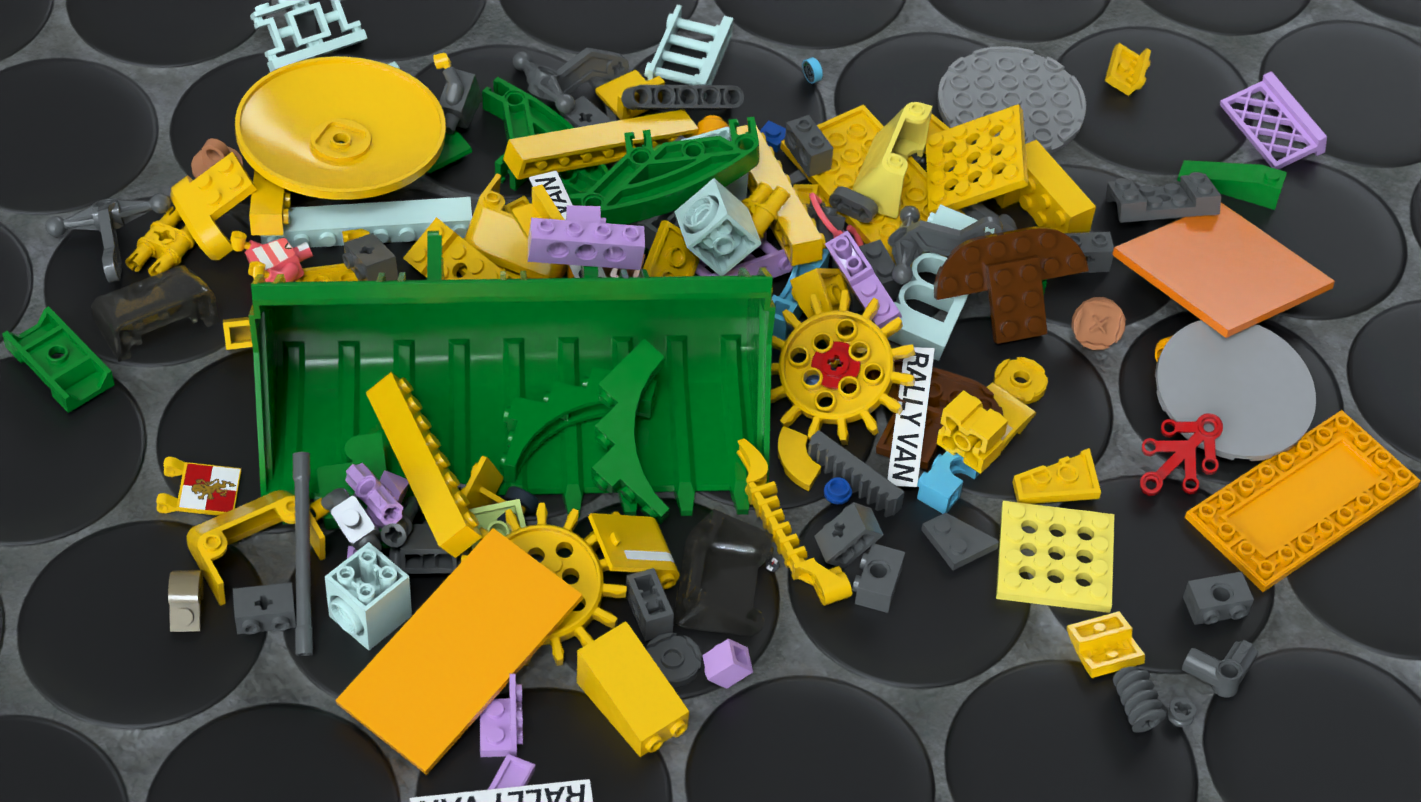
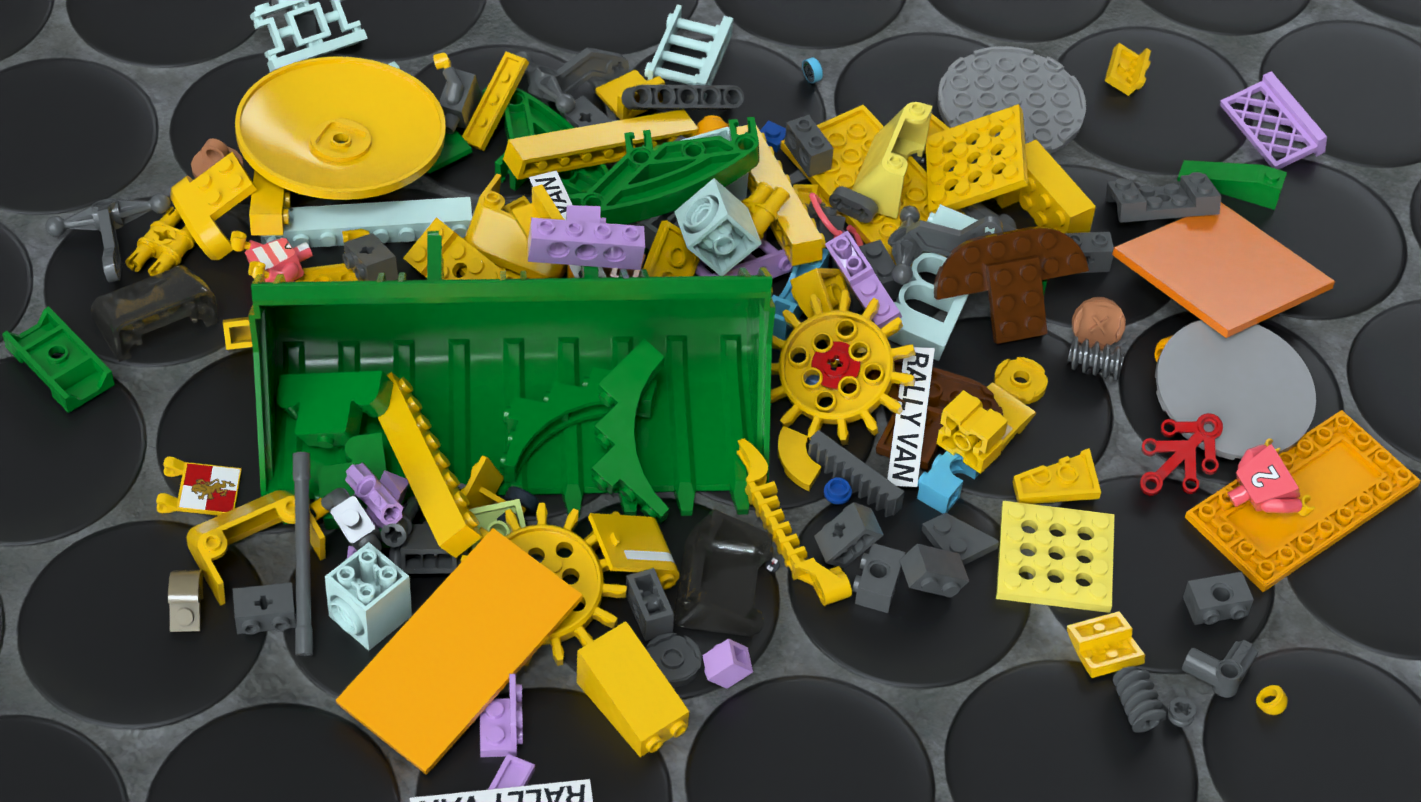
(333, 404): none -> green brick
(495, 100): none -> yellow tile
(934, 570): none -> dark grey brick
(1095, 358): none -> dark grey piece
(1267, 483): none -> coral torso
(1275, 707): none -> yellow piece

